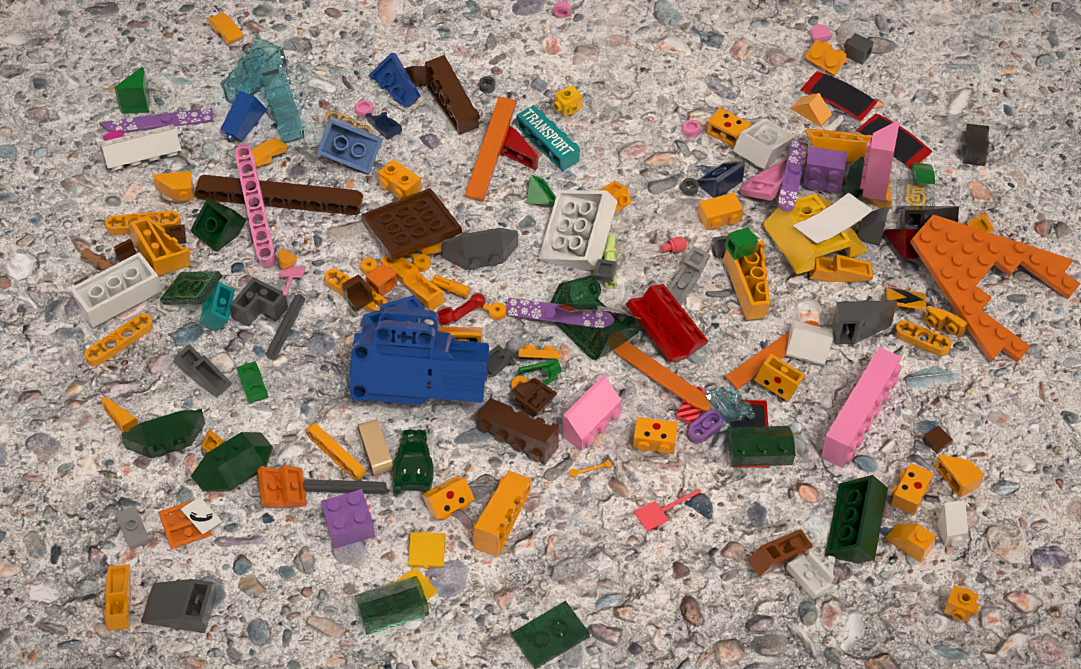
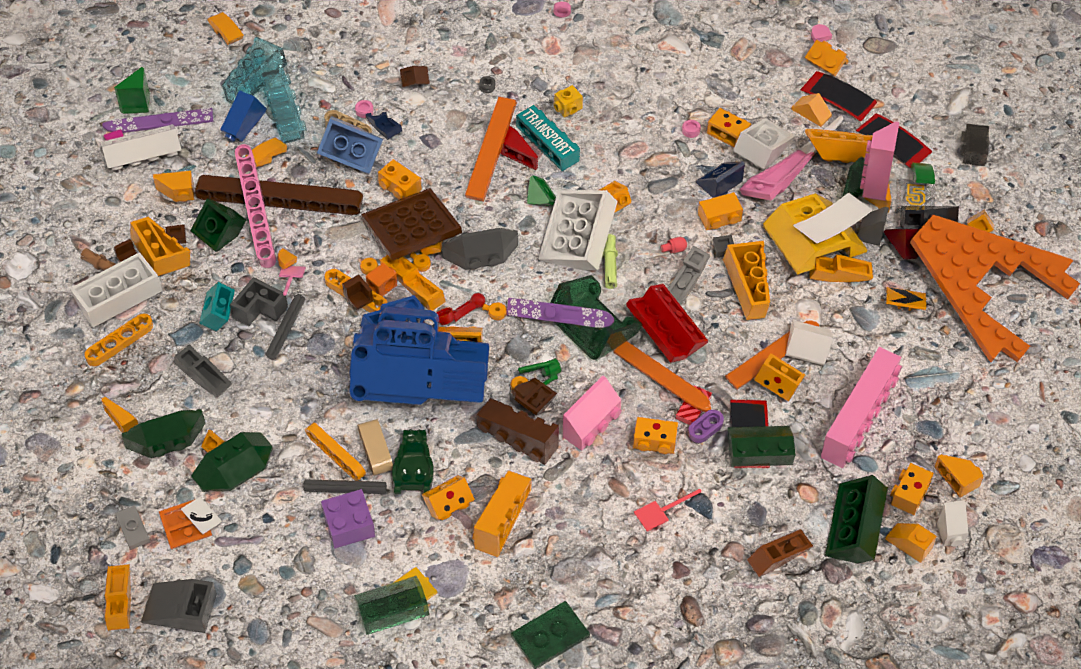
(127, 218): light orange beam -> none
(191, 288): clear green tile -> none
(252, 382): green slope -> none
(281, 487): orange slope -> none
(395, 79): blue wing -> none
(426, 550): yellow piece -> none
(450, 95): reddish brown wedge -> none
(451, 286): light orange axle -> none
(499, 359): dark grey bracket -> none
(546, 352): light orange plate -> none
(574, 473): light orange hinge -> none
(581, 307): black sticker -> none
(605, 270): dark grey plate -> none
(692, 190): dark grey bush -> none
(730, 404): clear light blue plate -> none
(741, 243): green brick -> none
(792, 175): medium lavender piece -> none
(813, 573): white slope -> none
(825, 170): medium lavender brick -> none
(858, 48): dark grey brick -> none
(861, 319): dark grey slope -> none
(926, 345): light orange beam -> none
(937, 439): reddish brown tile -> none
(940, 318): light orange slope -> none
(962, 604): light orange brick -> none

